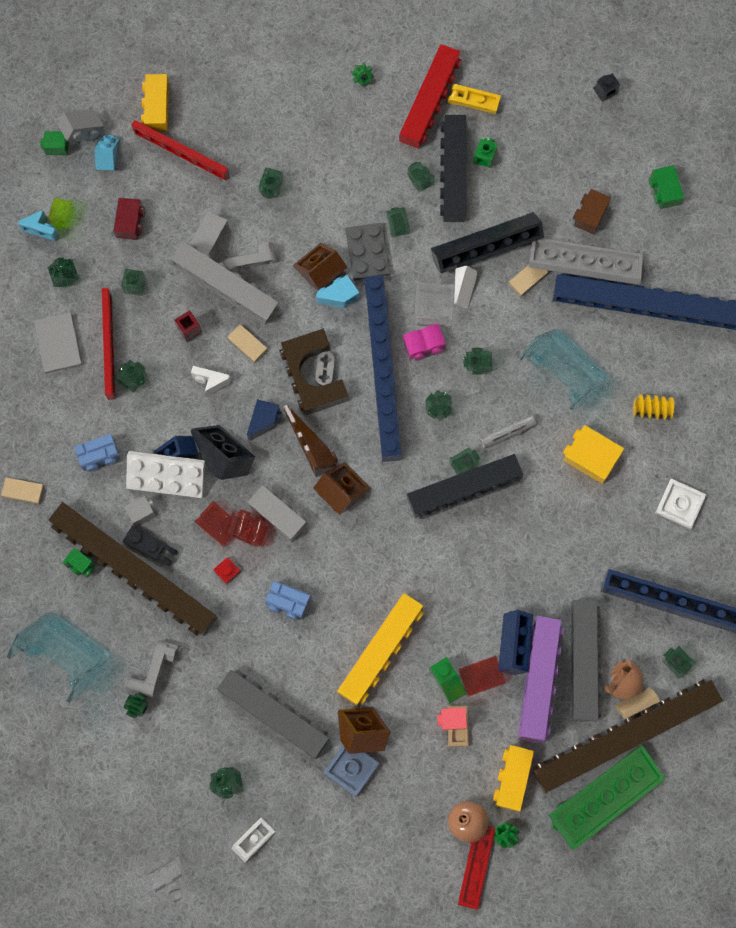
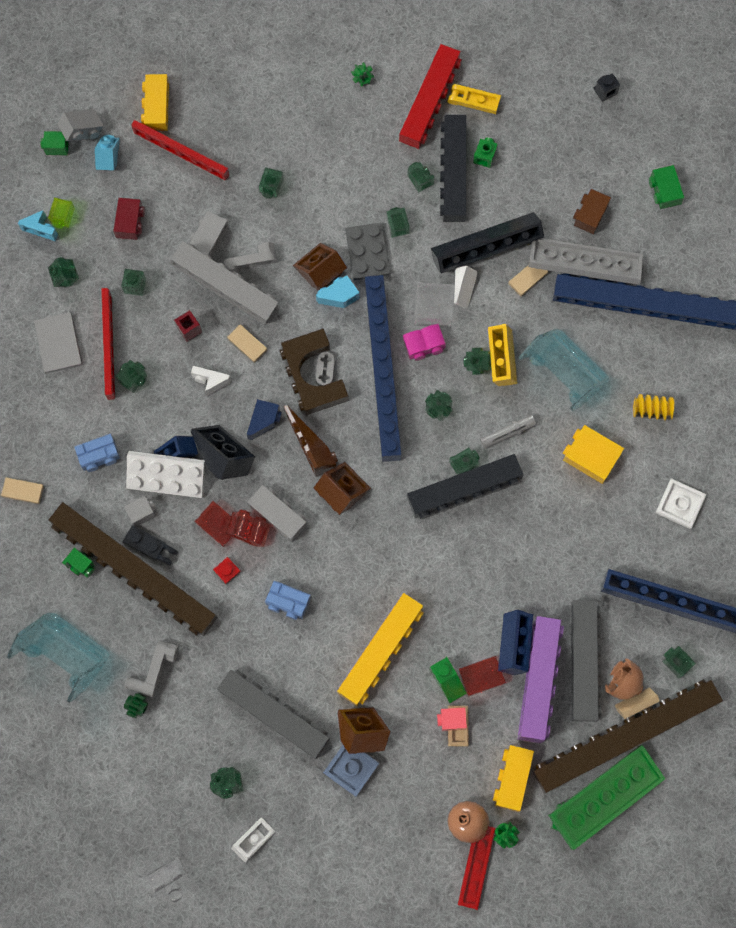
(502, 355): none -> yellow brick

